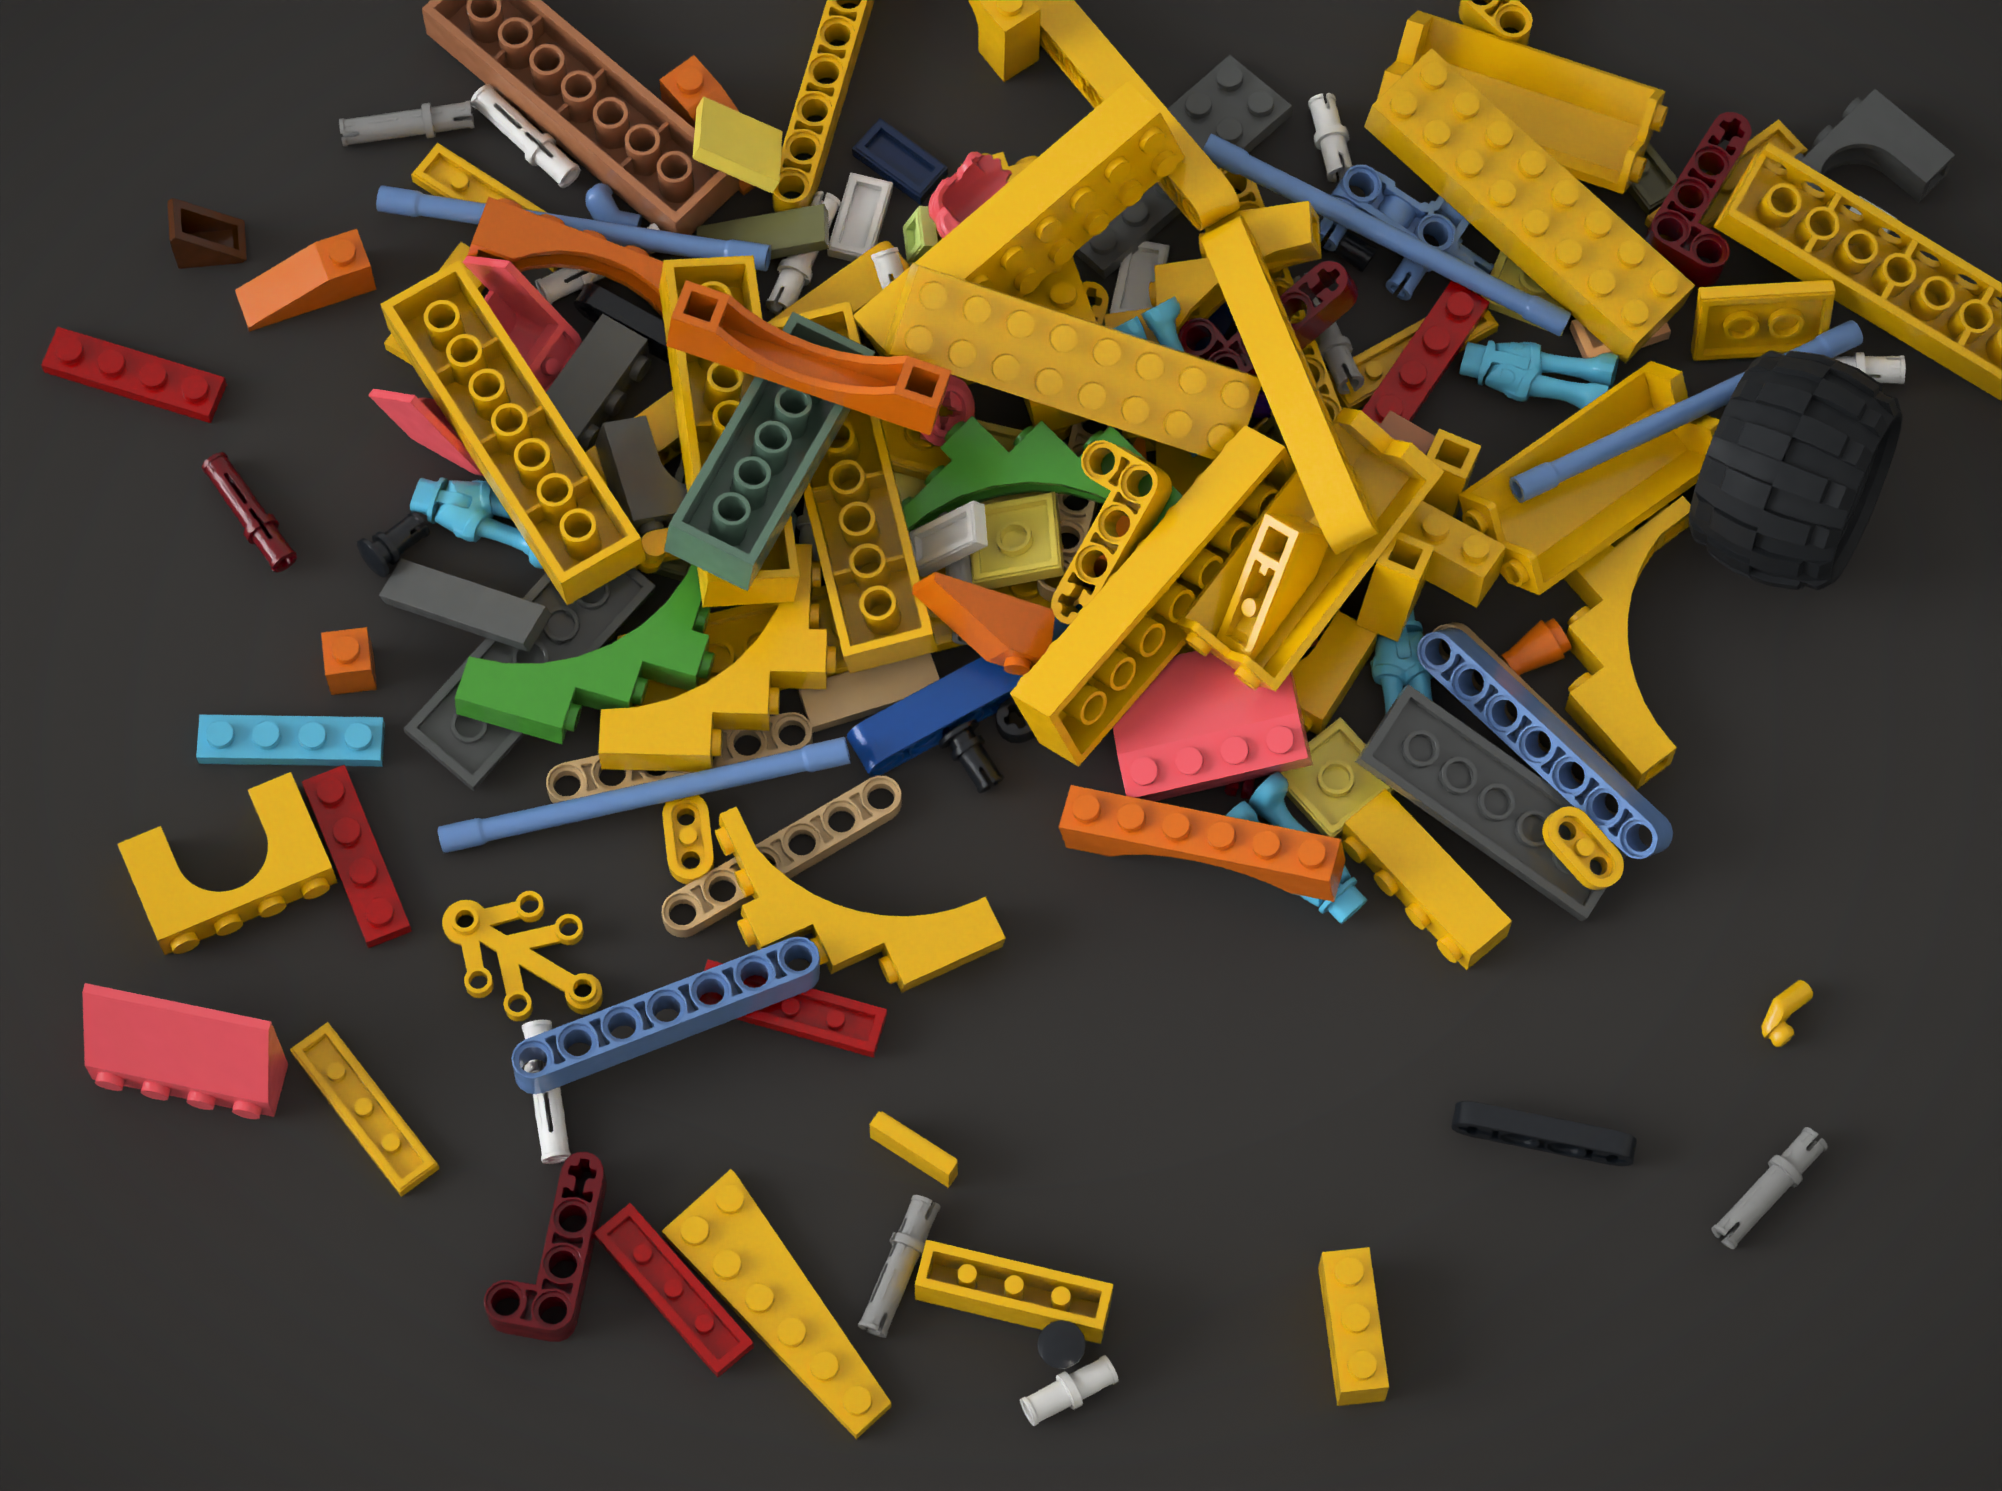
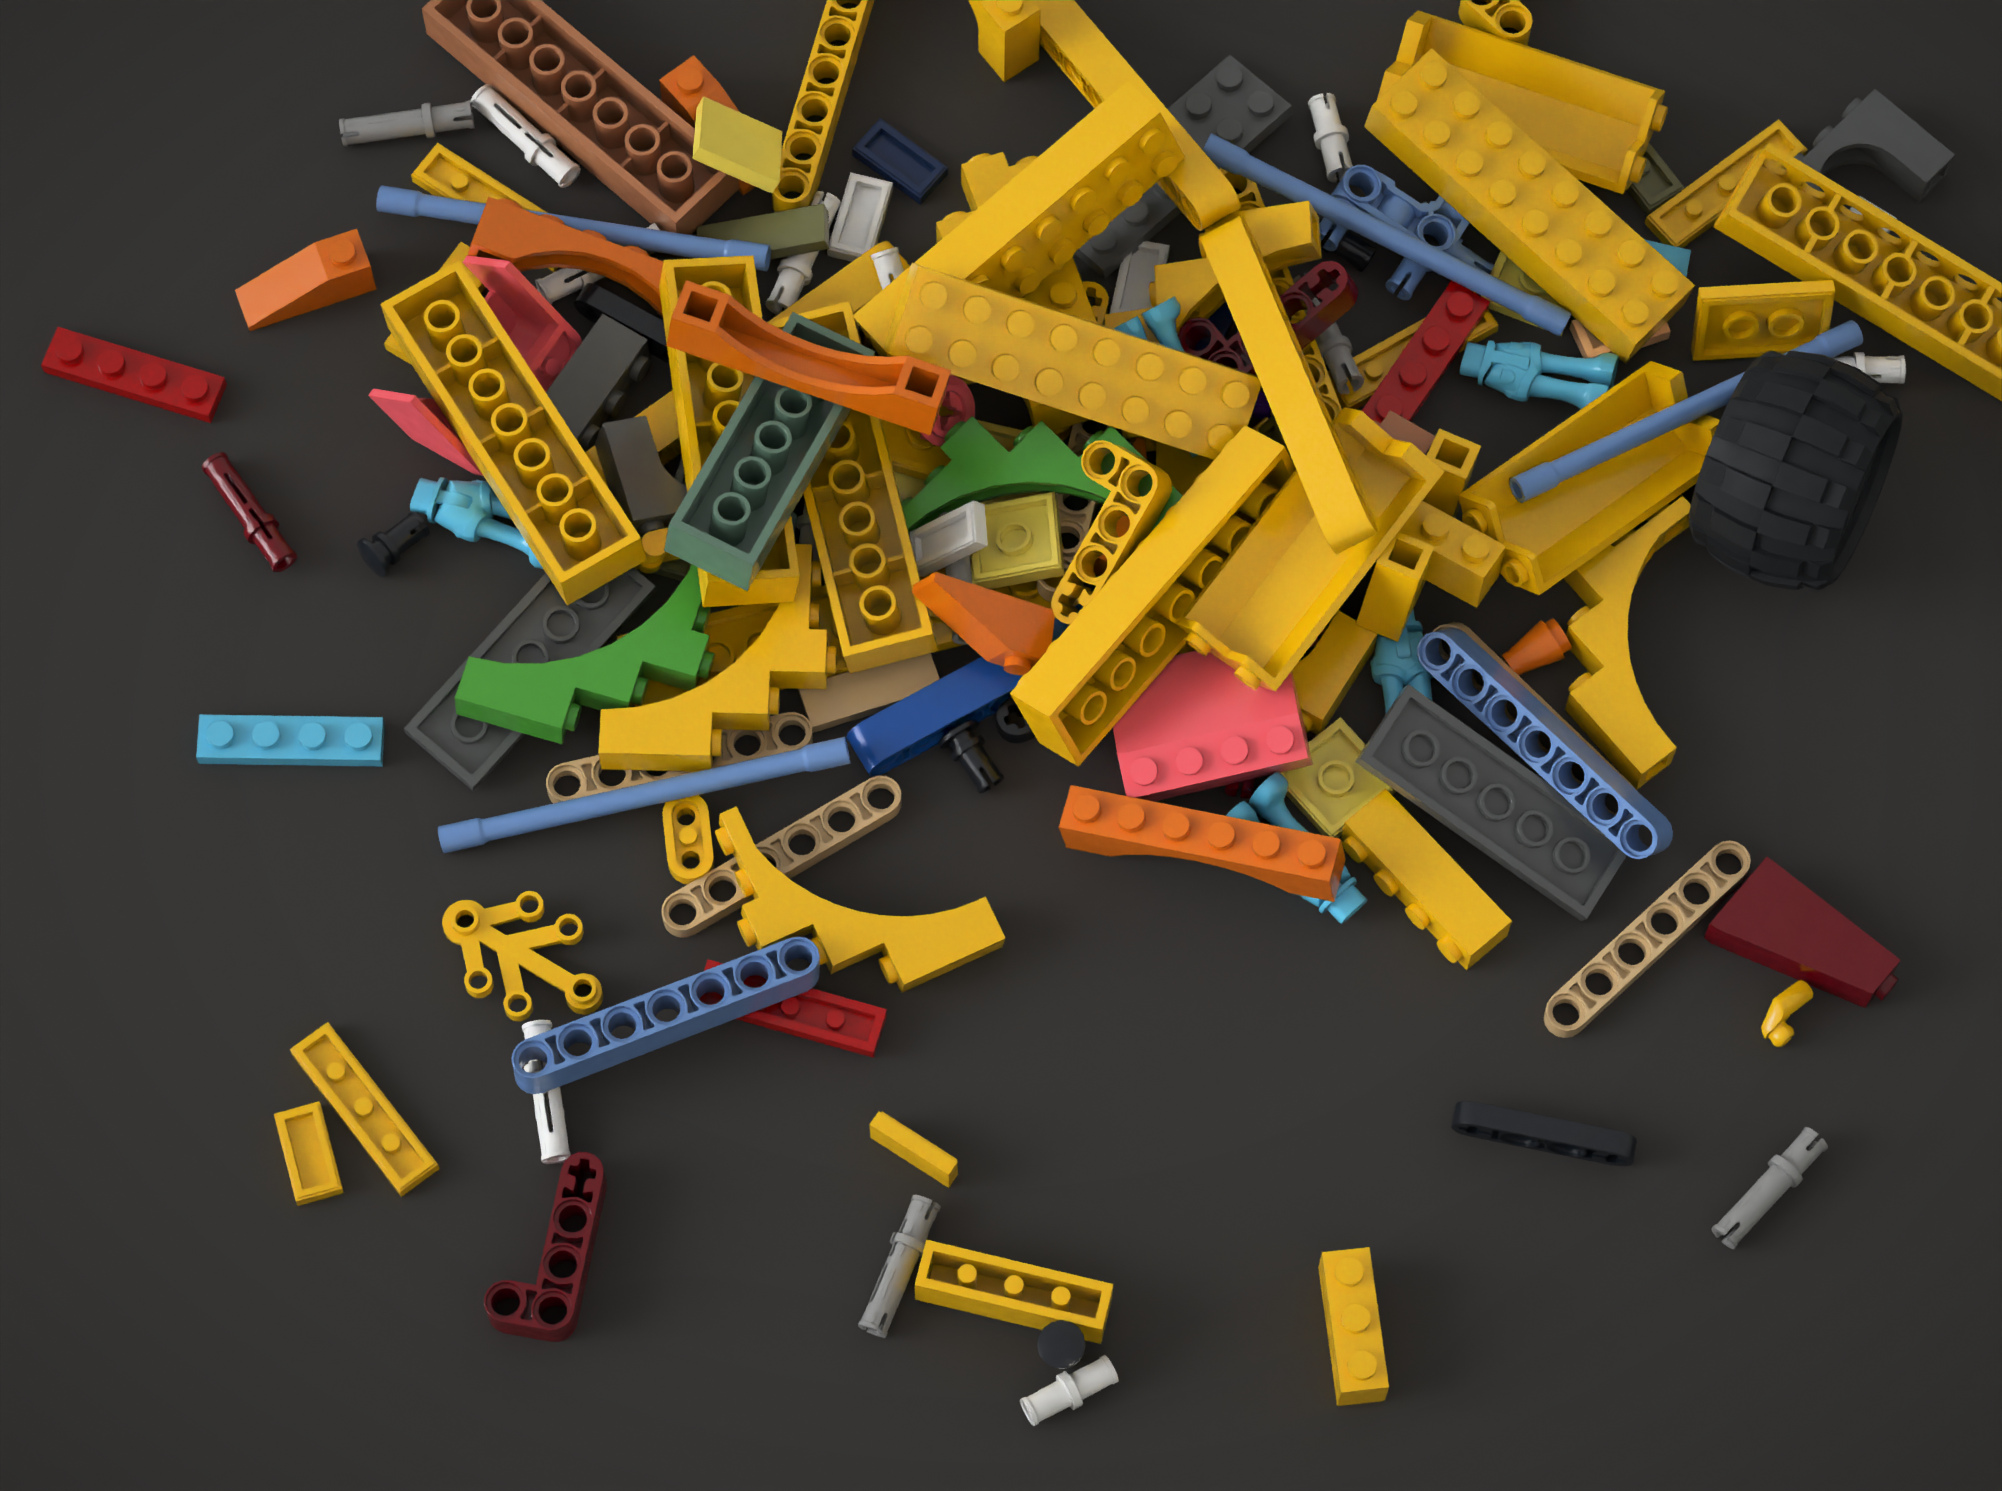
(182, 1052): coral slope -> none
(204, 236): reddish brown slope -> none
(292, 870): yellow arch -> none
(308, 1153): none -> yellow tile
(349, 661): orange brick -> none
(356, 856): red plate -> none
(465, 605): dark grey tile -> none
(603, 207): medium blue arm -> none
(674, 1290): red plate -> none
(758, 1278): yellow wing -> none
(919, 234): yellowish green tile -> none
(966, 191): coral hair -> none
(1272, 581): yellow slope -> none
(1585, 844): yellow plate -> none
(1651, 942): none -> tan beam
(1700, 191): dark red beam -> none
(1802, 936): none -> dark red slope

